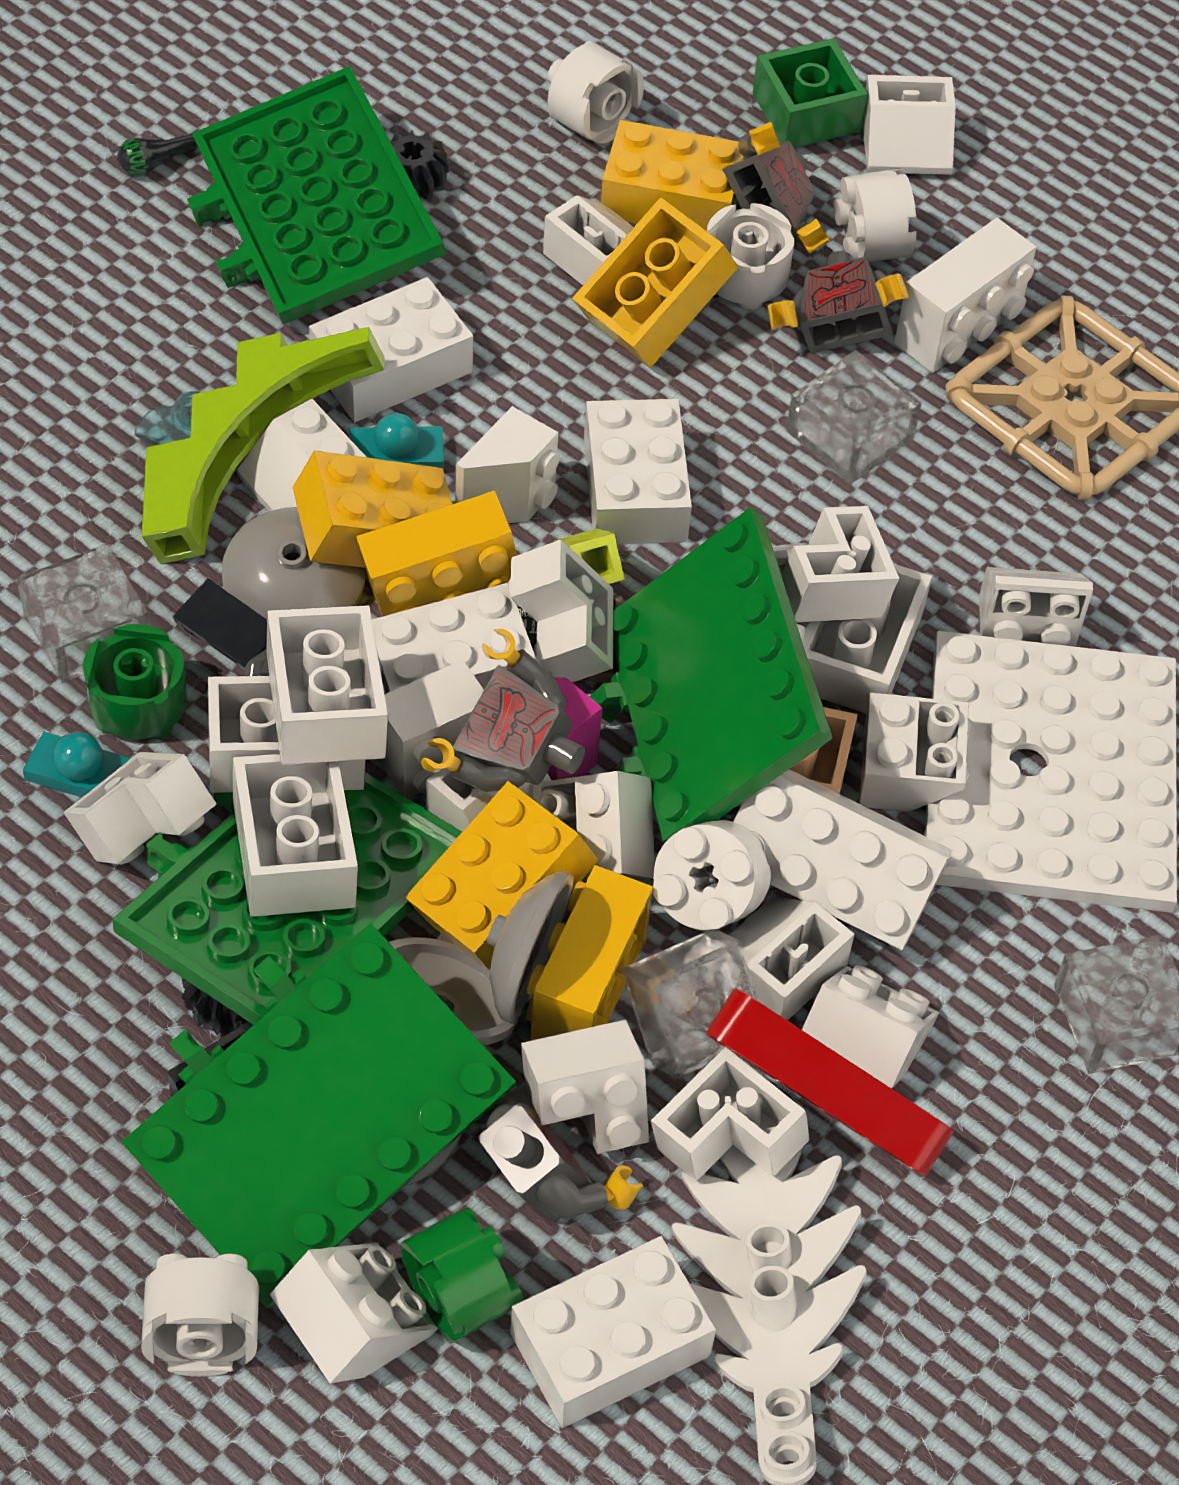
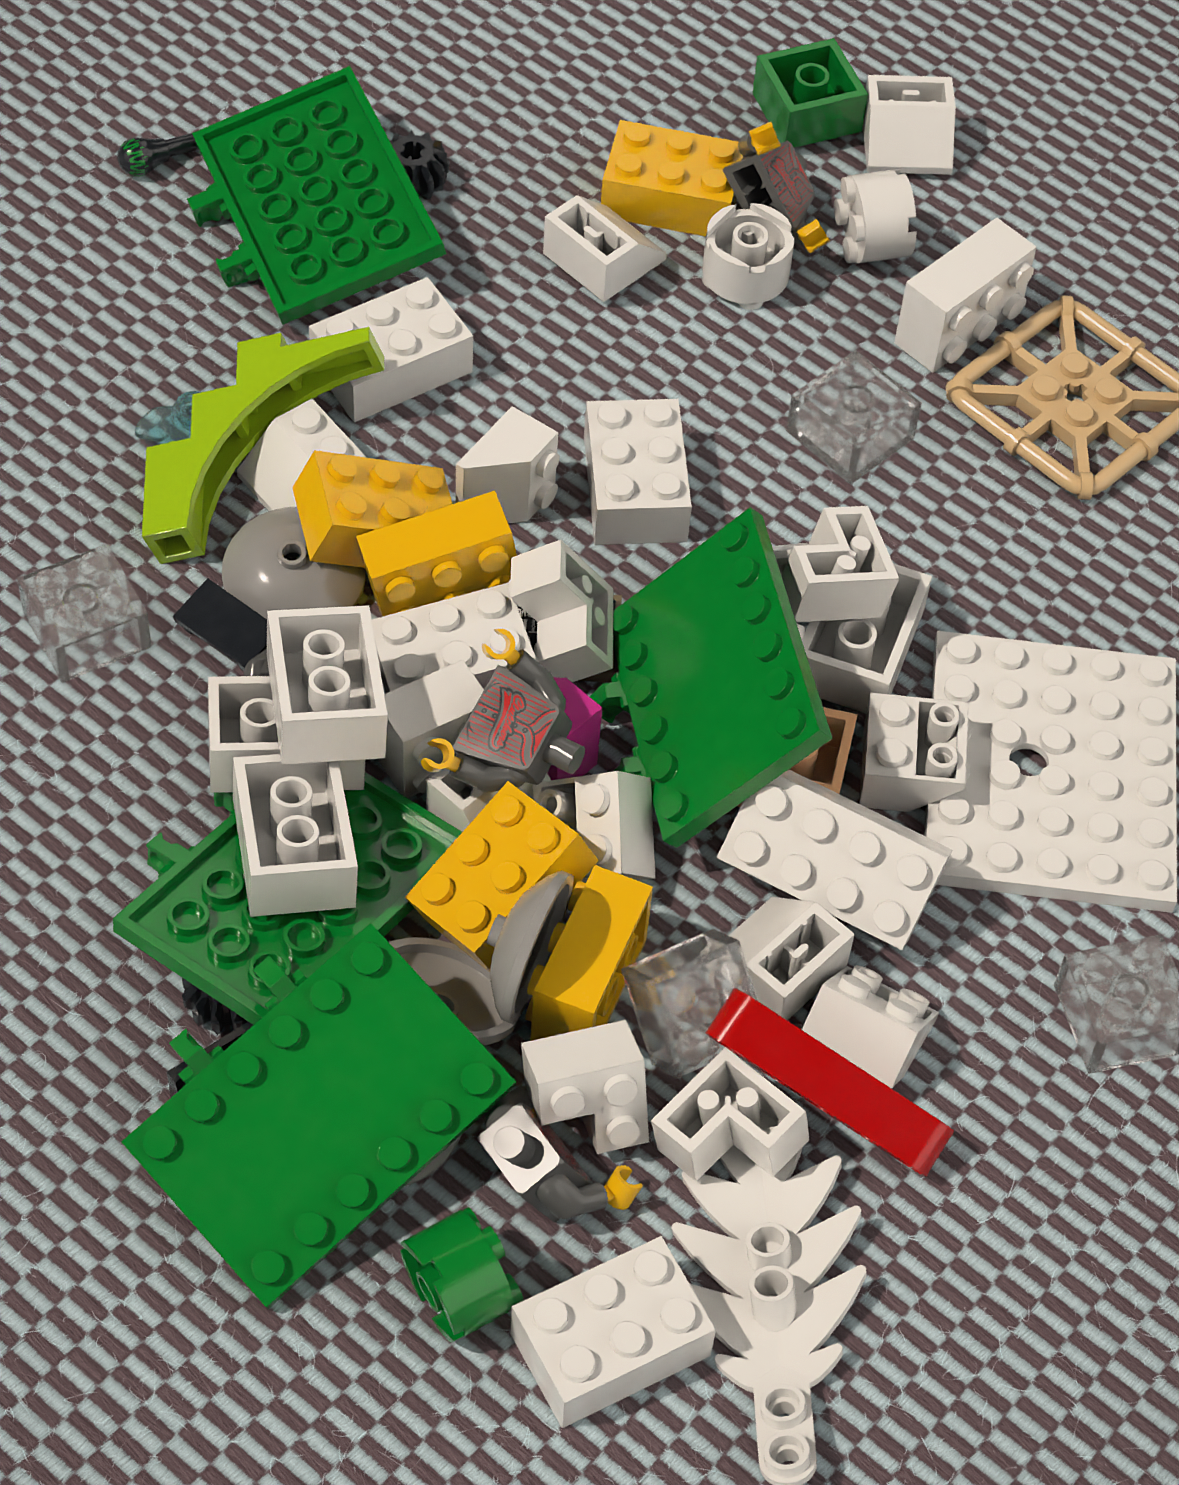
(71, 763): teal tile -> none
(135, 682): green brick -> none
(138, 800): white brick -> none
(200, 1314): white brick -> none
(352, 1309): white slope -> none
(401, 440): teal tile -> none
(593, 91): white brick -> none
(599, 551): neon yellow brick -> none
(655, 282): yellow brick -> none
(684, 884): white brick -> none
(840, 304): dark grey torso -> none
(1033, 605): white slope -> none

